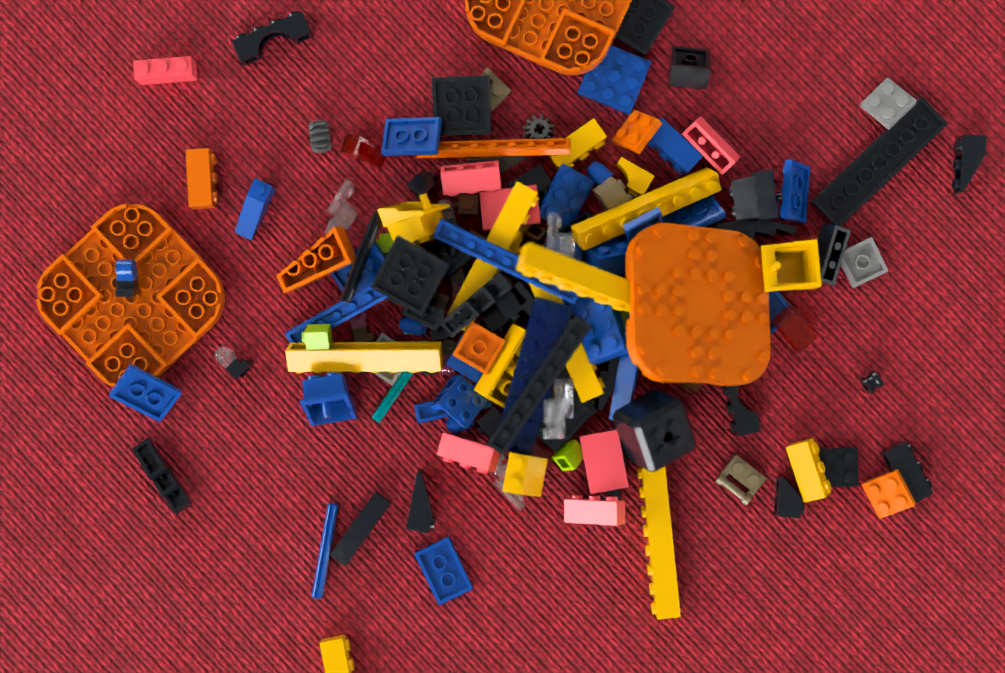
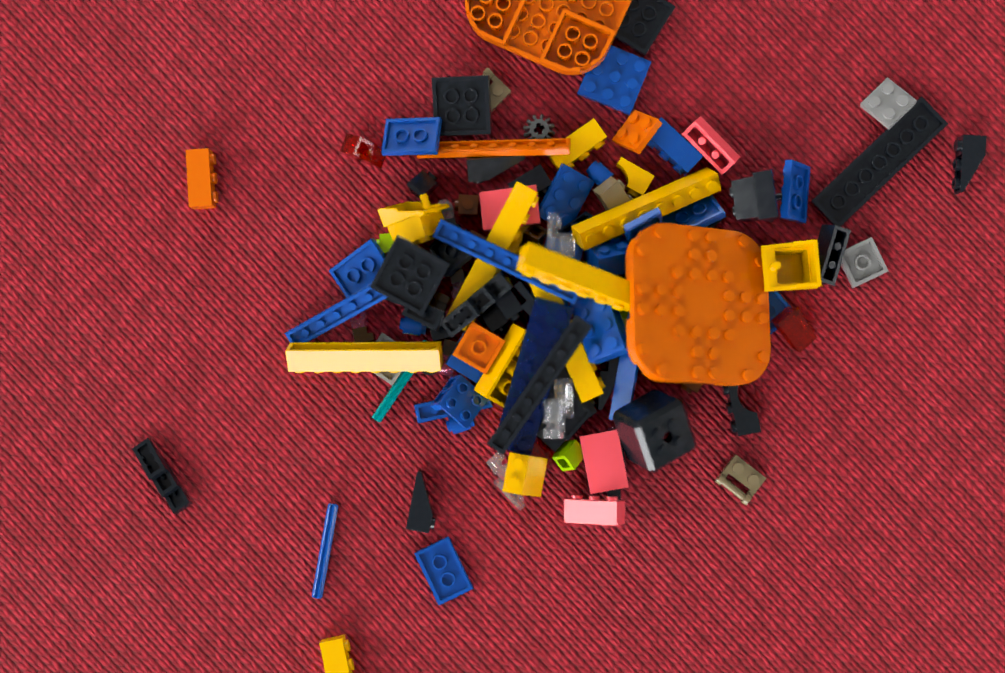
(126, 278): leg -> none
(145, 393): blue plate -> none
(154, 328): orange plate -> none
(165, 70): coral brick -> none
(231, 363): leg -> none
(250, 45): black arch -> none
(254, 208): blue slope -> none
(317, 337): brick -> none
(320, 136): dark grey gear -> none
(322, 259): orange wedge -> none
(327, 399): blue piece -> none
(340, 209): clear plate -> none
(360, 528): black slope -> none
(361, 258): black axle -> none
(468, 453): coral brick -> none
(470, 178): coral brick -> none
(489, 422): black slope -> none
(660, 543): yellow brick -> none
(689, 67): black slope -> none
(760, 228): black slope -> none
(787, 501): black slope -> none
(808, 470): yellow brick -> none
(840, 466): black plate -> none
(871, 382): black wheel -> none
(888, 494): orange plate -> none
(901, 457): black brick -> none

